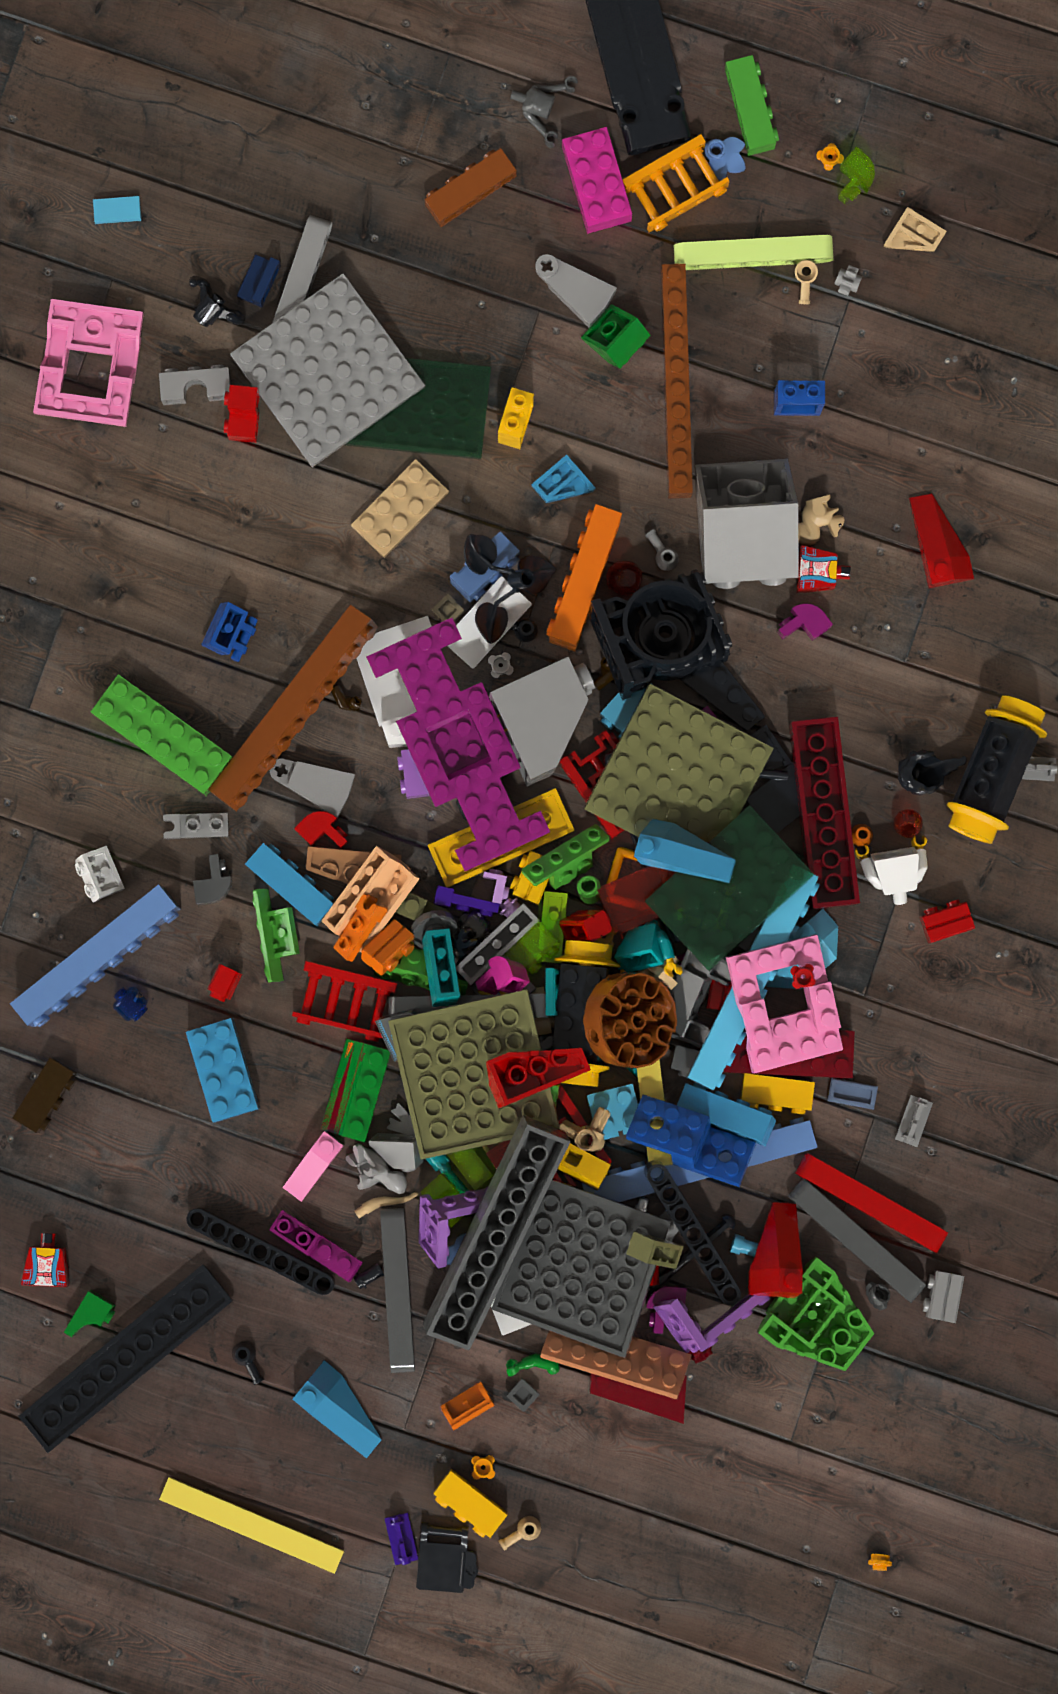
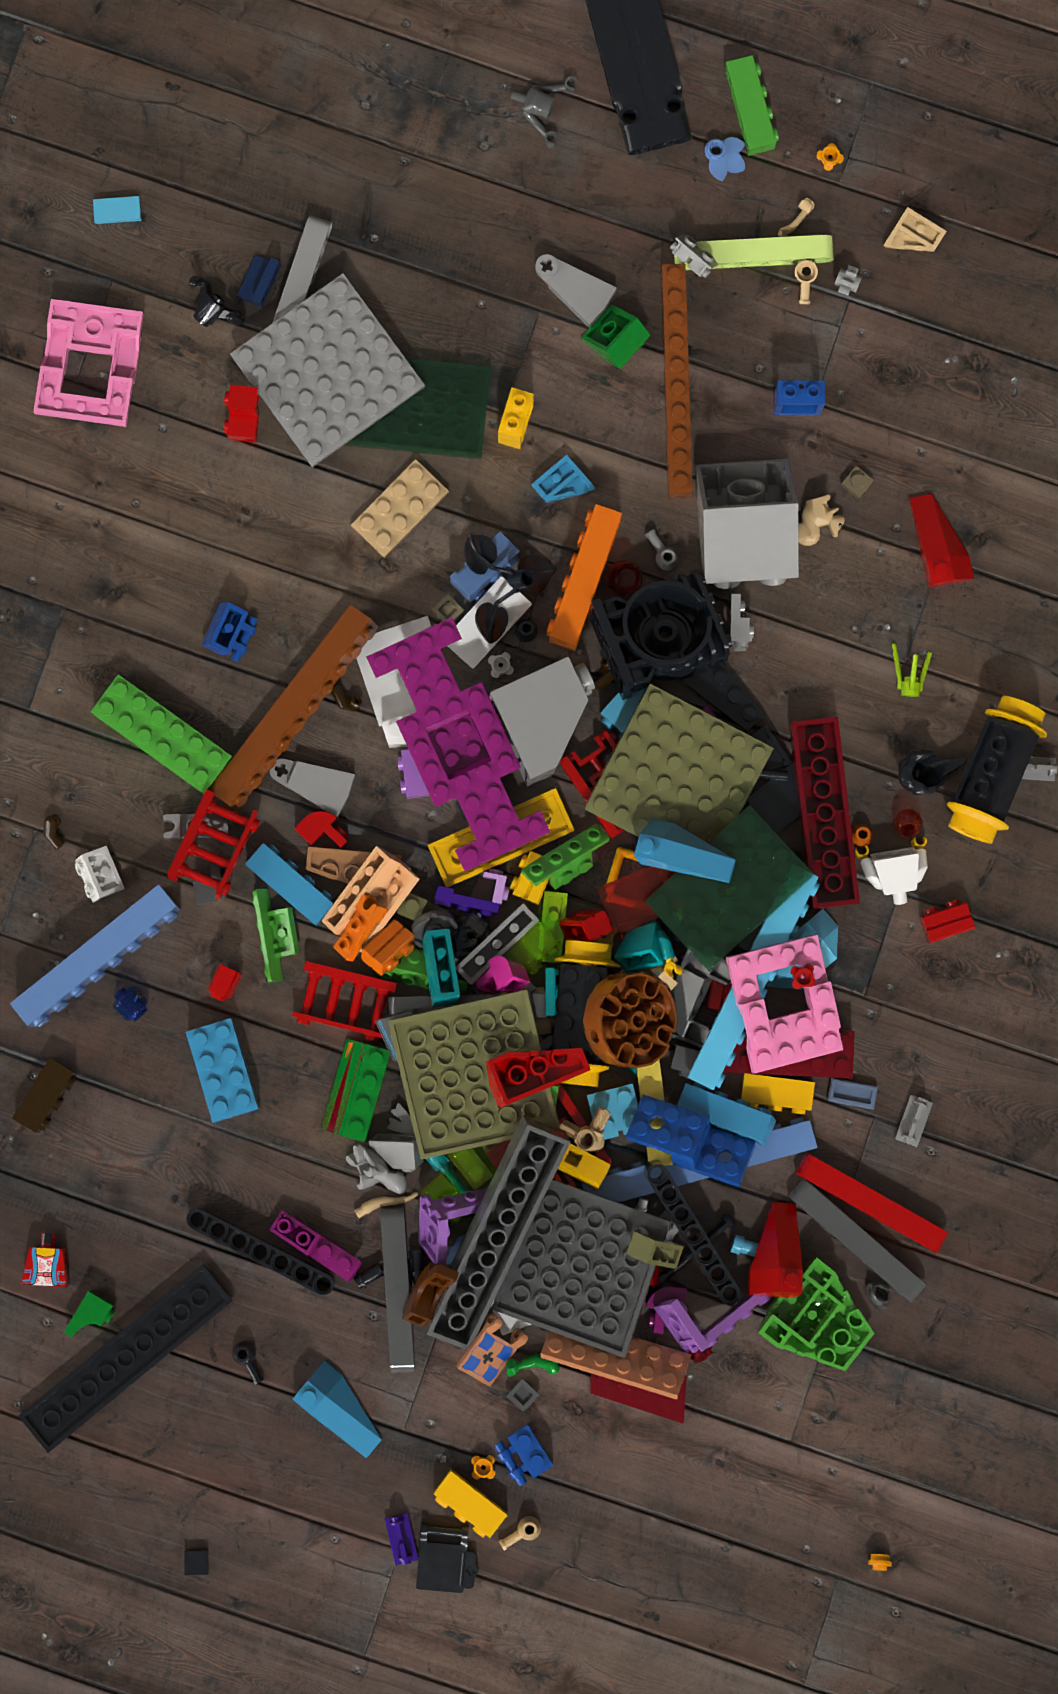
(50, 831): none -> dark brown arm
(176, 383): light grey arch -> none
(196, 1562): none -> black tile
(200, 826): none -> red fence
(251, 1525): light yellow tile -> none
(313, 1165): bright pink slope -> none
(416, 1264): none -> black pin
(427, 1292): none -> reddish brown arch
(467, 1405): orange hinge -> none
(470, 187): dark orange brick -> none
(489, 1352): none -> nougat flag
(509, 907): lavender plate -> none
(529, 1450): none -> blue brick
(587, 889): bright green brick -> none
(596, 180): dark pink brick -> none
(674, 160): light orange fence -> none
(687, 249): none -> light grey hinge
(739, 628): none -> light grey plate
(806, 206): none -> tan piece
(808, 617): magenta brick -> none
(819, 570): torso -> none
(857, 482): none -> dark tan plate
(860, 171): clear neon green brick -> none
(910, 686): none -> lime plant
(944, 1296): light grey brick -> none

